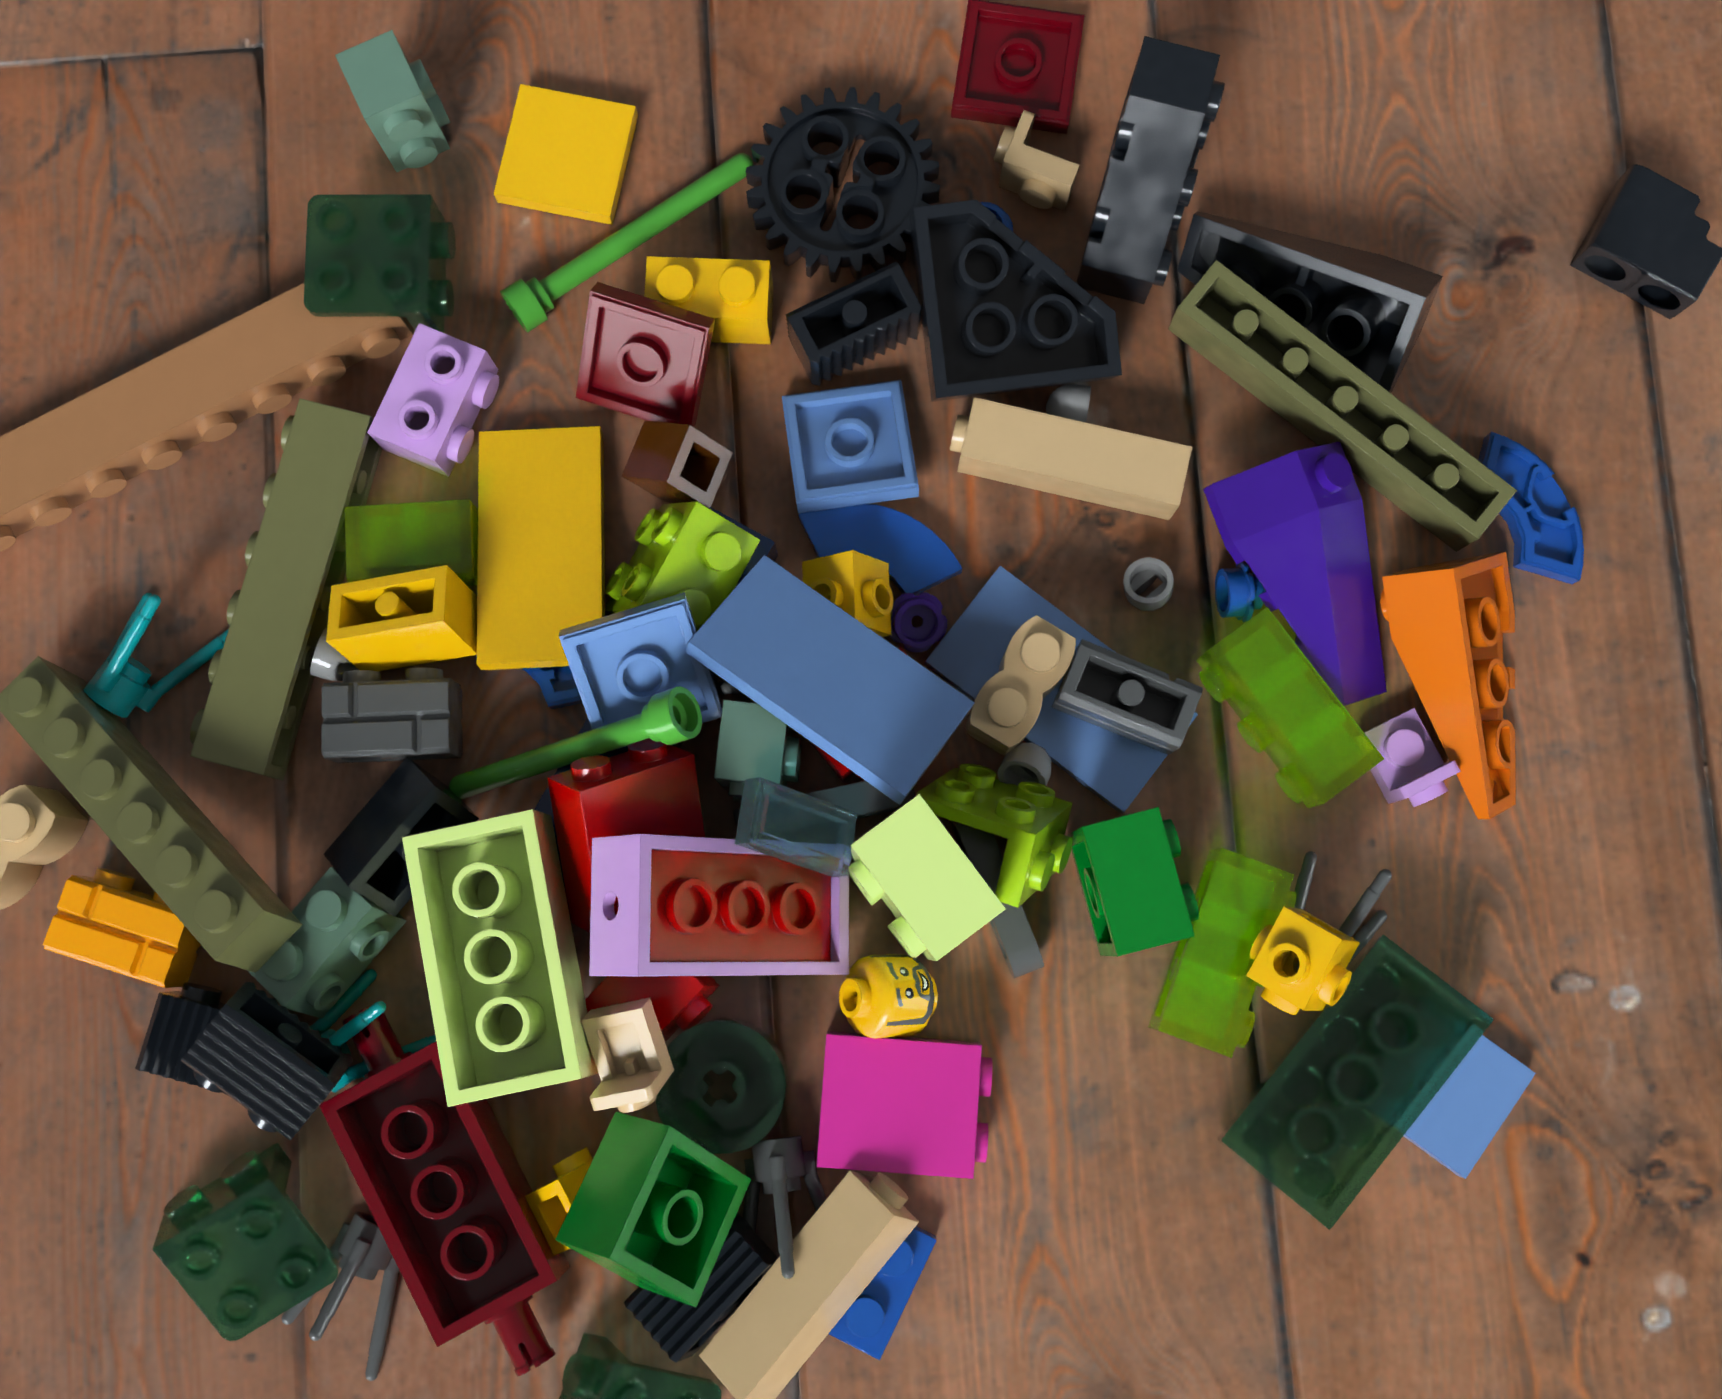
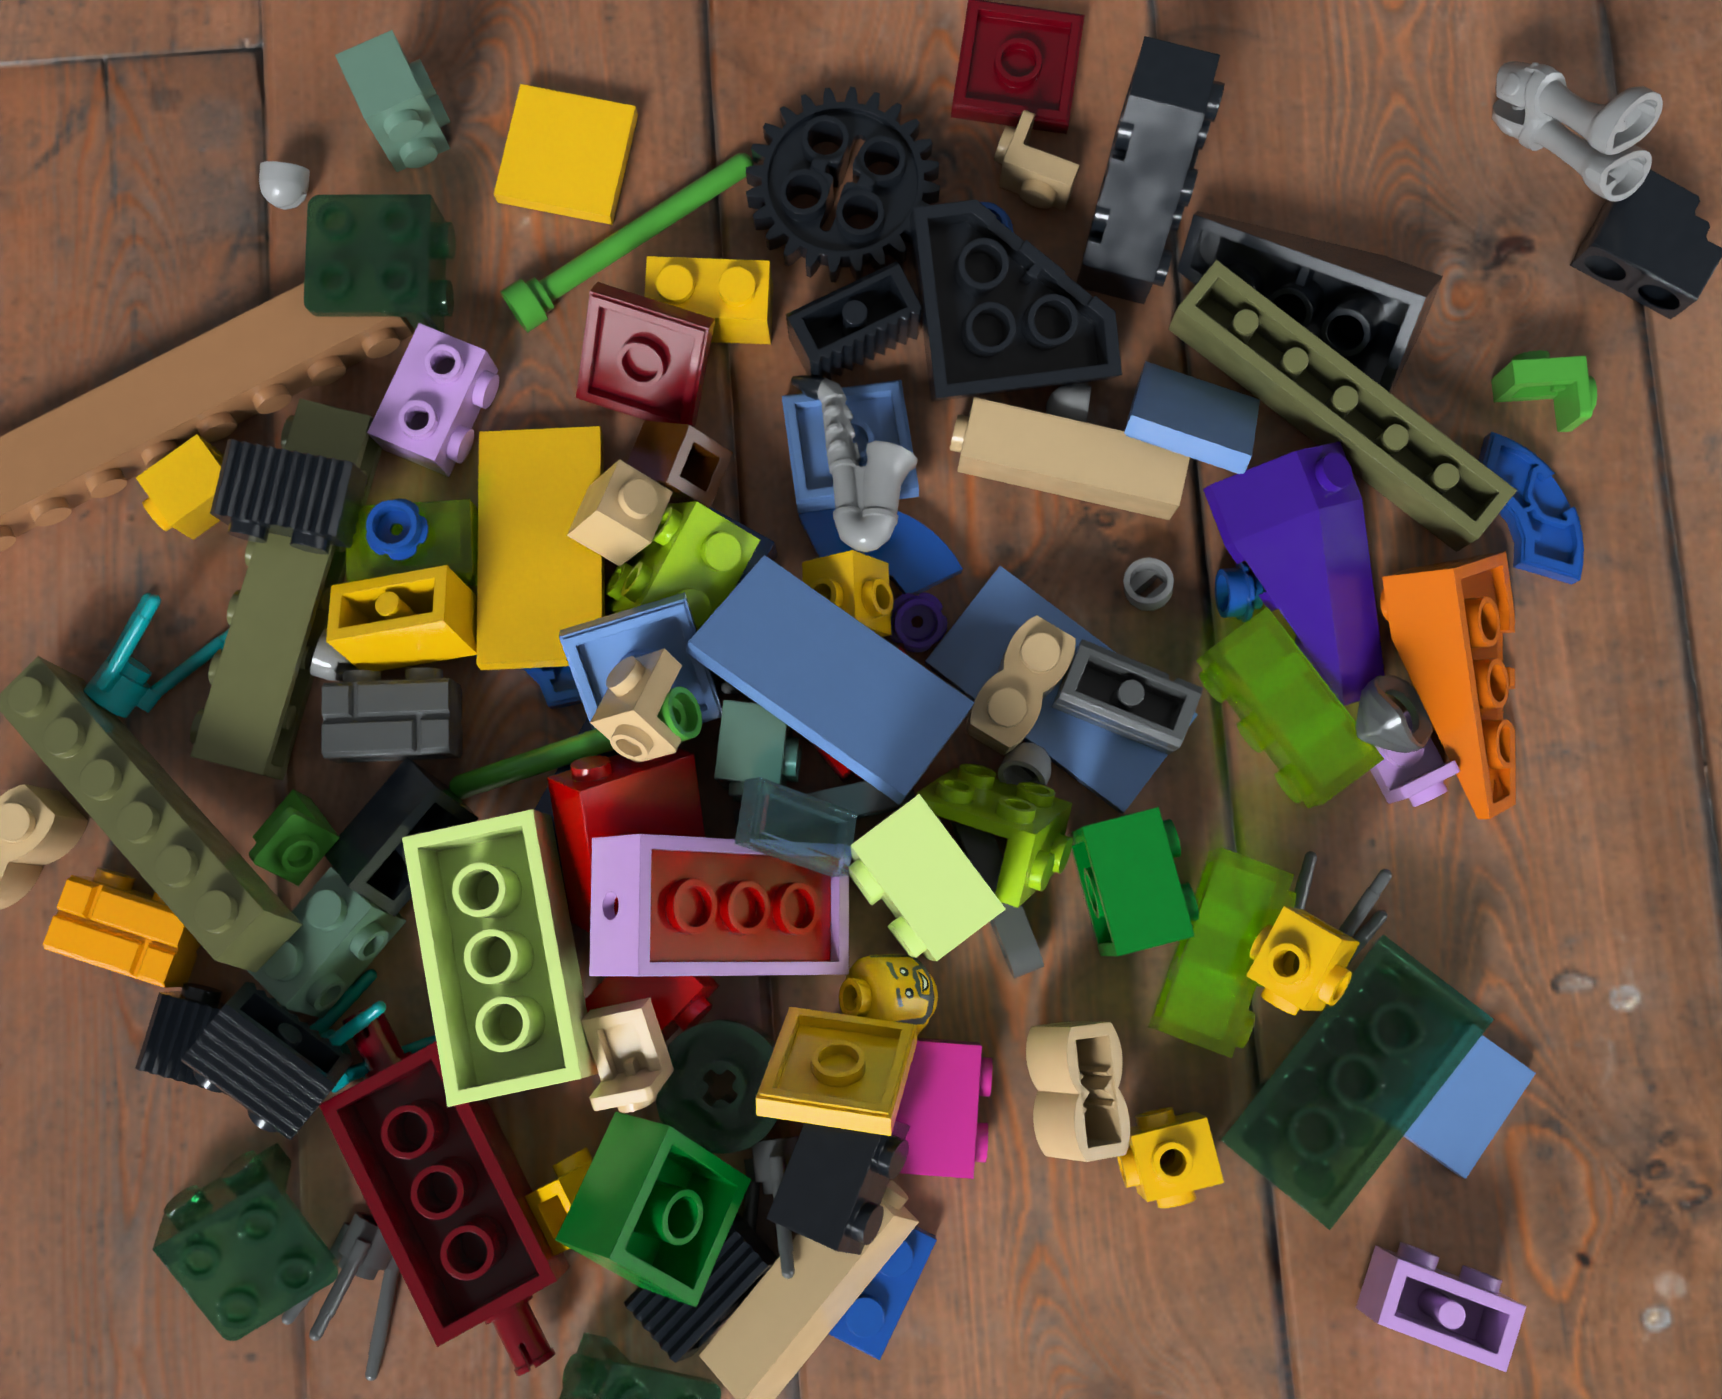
(183, 487): none -> yellow brick
(283, 183): none -> light grey hinge
(289, 496): none -> black brick
(293, 839): none -> bright green bracket
(380, 525): none -> blue plate
(620, 513): none -> tan brick
(632, 705): none -> tan bracket
(838, 1071): none -> yellow tile
(838, 1184): none -> black brick
(865, 494): none -> light grey piece
(1078, 1098): none -> tan brick
(1190, 1165): none -> yellow brick
(1193, 418): none -> medium blue tile
(1383, 722): none -> dark grey piece
(1440, 1308): none -> lavender brick
(1538, 102): none -> light grey piece
(1539, 377): none -> bright green bracket

